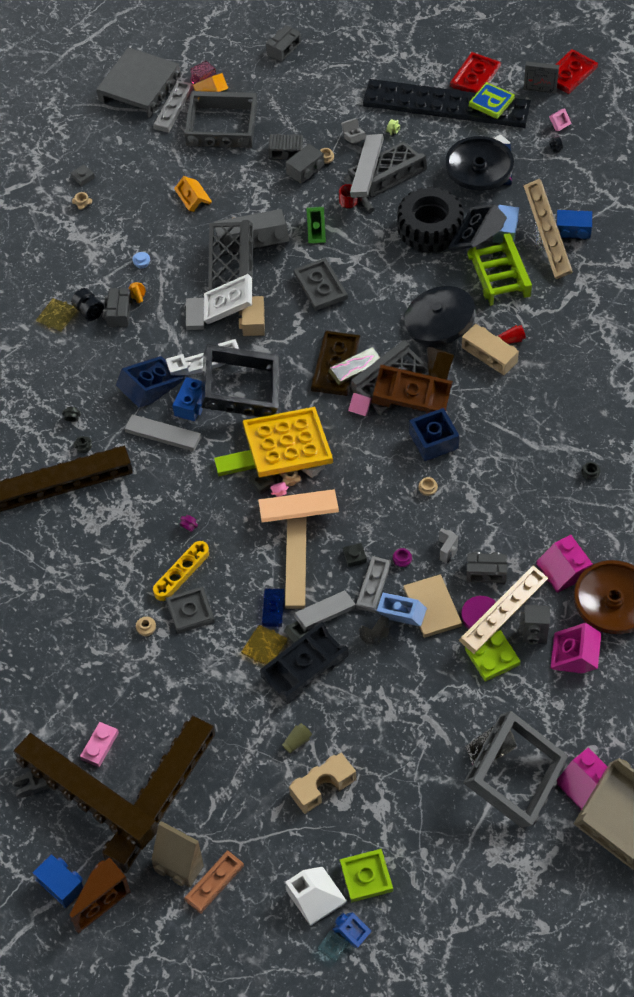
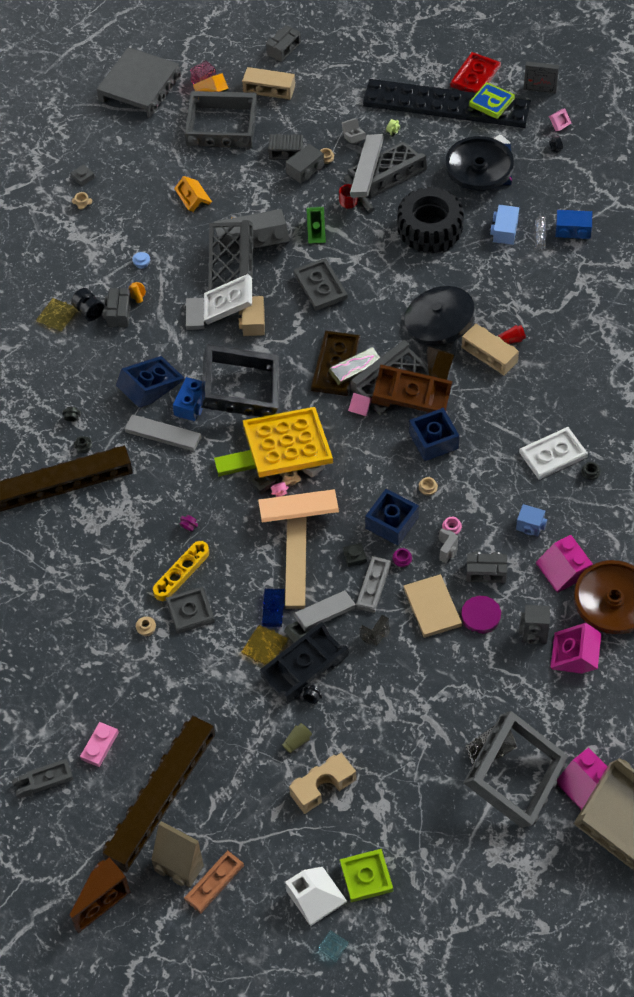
(59, 880): blue brick -> none
(86, 791): dark brown brick -> none
(173, 106): light grey tile -> none
(194, 364): white slope -> none
(269, 83): none -> tan brick
(312, 694): none -> black plate
(351, 929): blue bracket -> none
(392, 517): none -> dark blue brick
(402, 609): light blue brick -> none
(452, 521): none -> bright pink plate
(478, 226): black slope -> none
(494, 657): lime plate -> none
(503, 609): tan plate -> none
(512, 258): lime fence -> none
(531, 520): none -> medium blue brick
(548, 229): tan plate -> none
(553, 453): none -> white tile
(574, 70): red tile -> none

